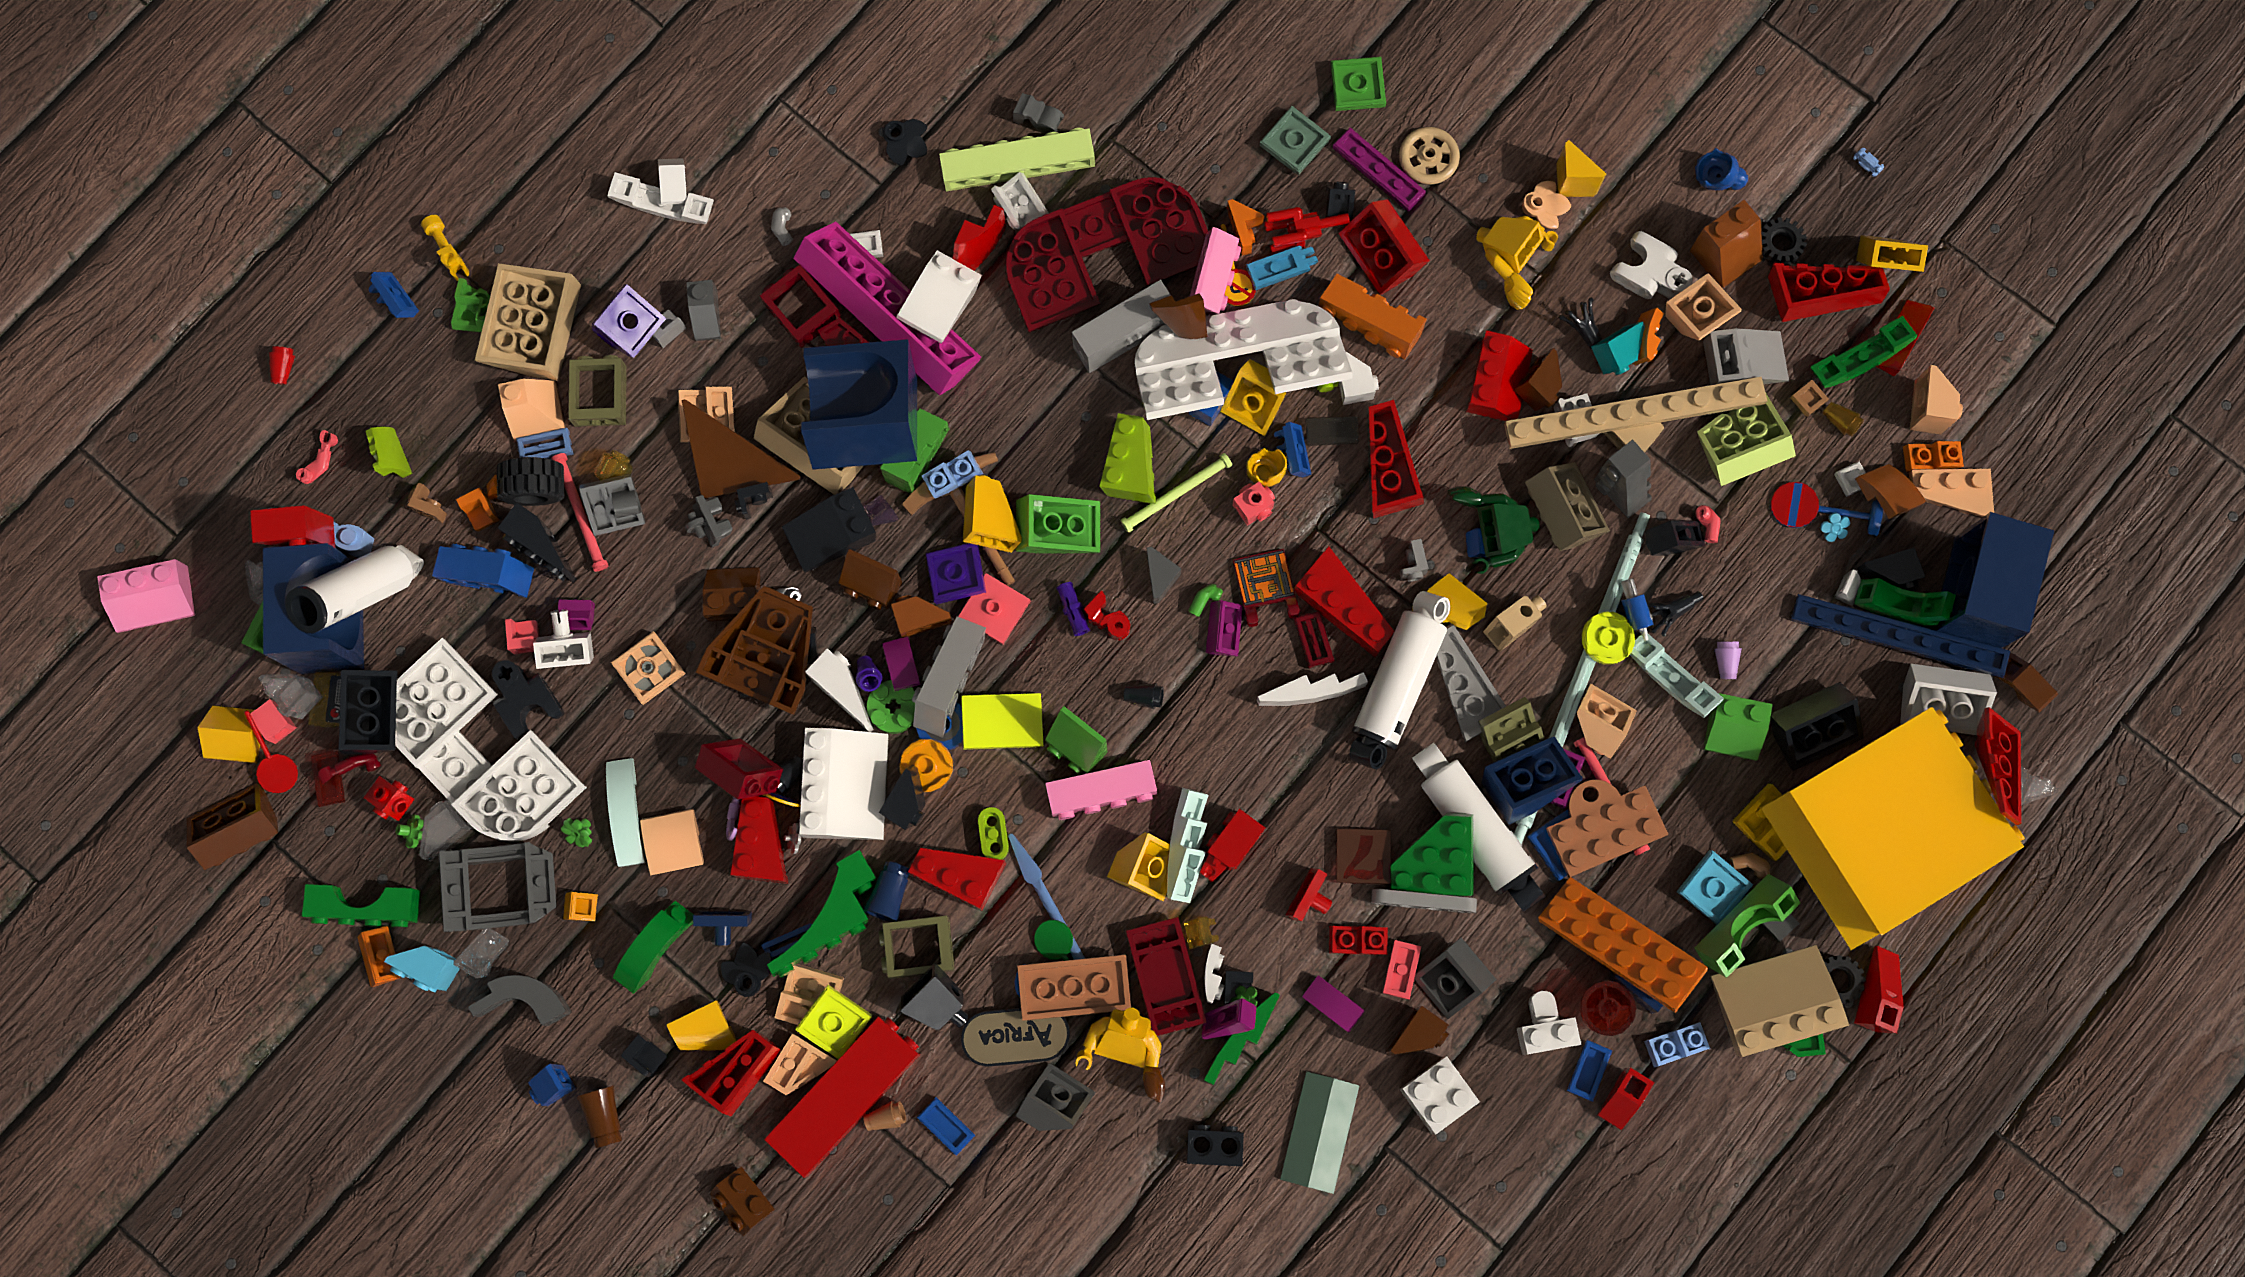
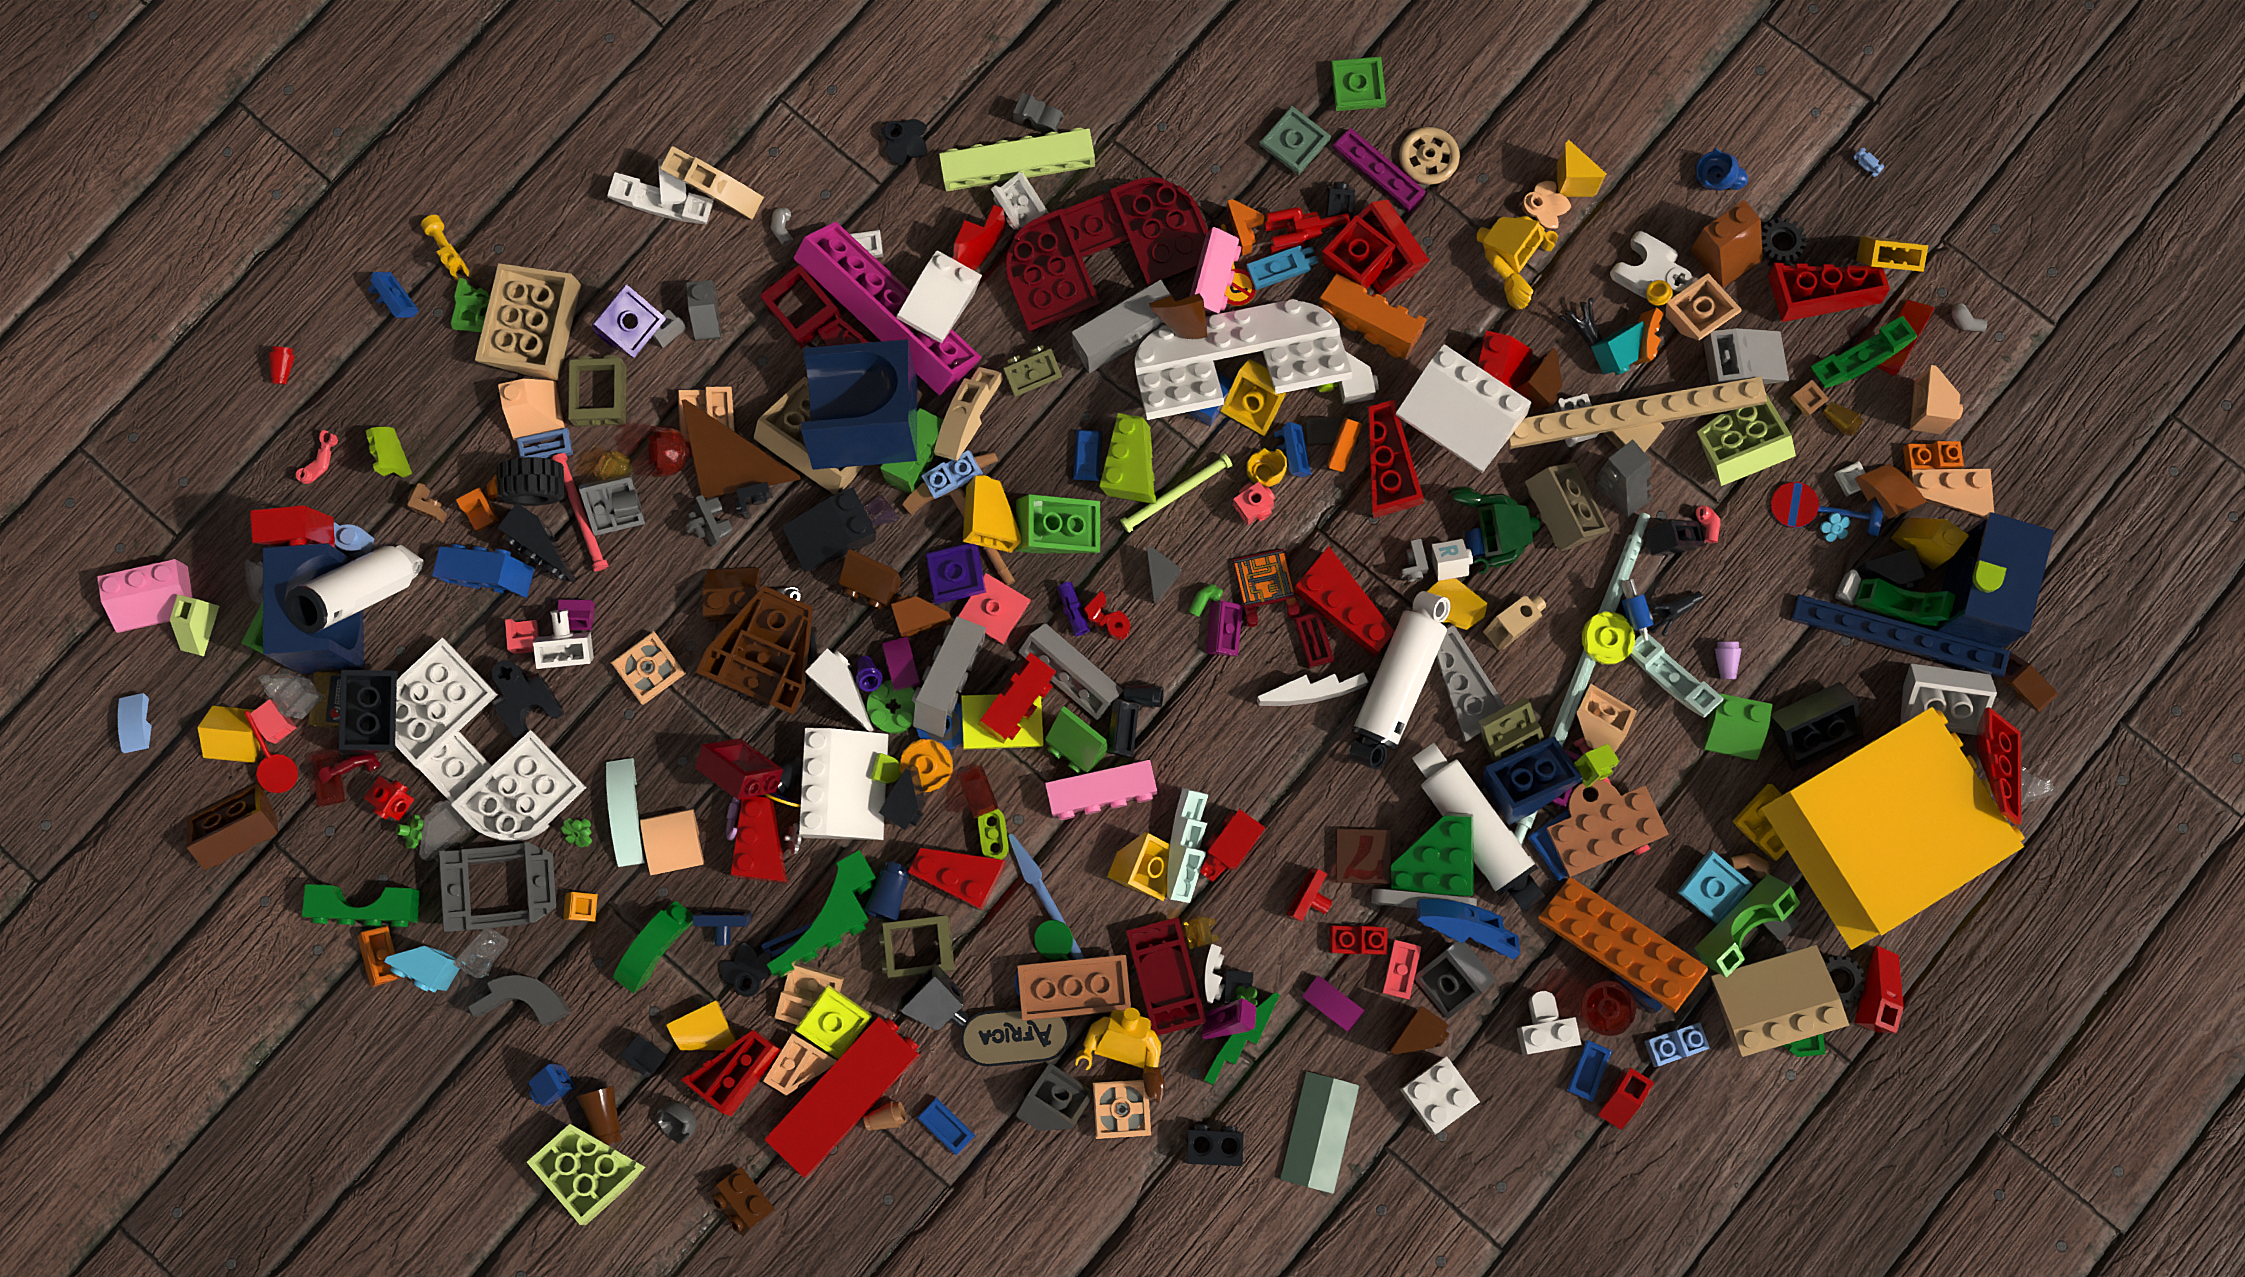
(132, 724): none -> light blue slope
(193, 623): none -> yellowish green slope
(583, 1172): none -> yellowish green wedge
(667, 451): none -> clear red cylinder
(677, 1121): none -> dark grey hair
(712, 182): none -> tan slope
(885, 769): none -> lime tile
(964, 413): none -> tan slope
(978, 791): none -> clear red tile
(1018, 699): none -> red wedge
(1031, 369): none -> olive bracket
(1074, 672): none -> light grey panel
(1087, 455): none -> blue tile
(1121, 1109): none -> light nougat piece
(1123, 729): none -> black tile
(1343, 444): none -> orange slope
(1358, 252): none -> red slope
(1451, 559): none -> white brick
(1463, 408): none -> white slope
(1464, 920): none -> blue slope
(1596, 764): none -> lime brick
(1659, 292): none -> yellow plate
(1932, 538): none -> yellow slope
(1965, 320): none -> light grey arm
(1988, 576): none -> lime tile

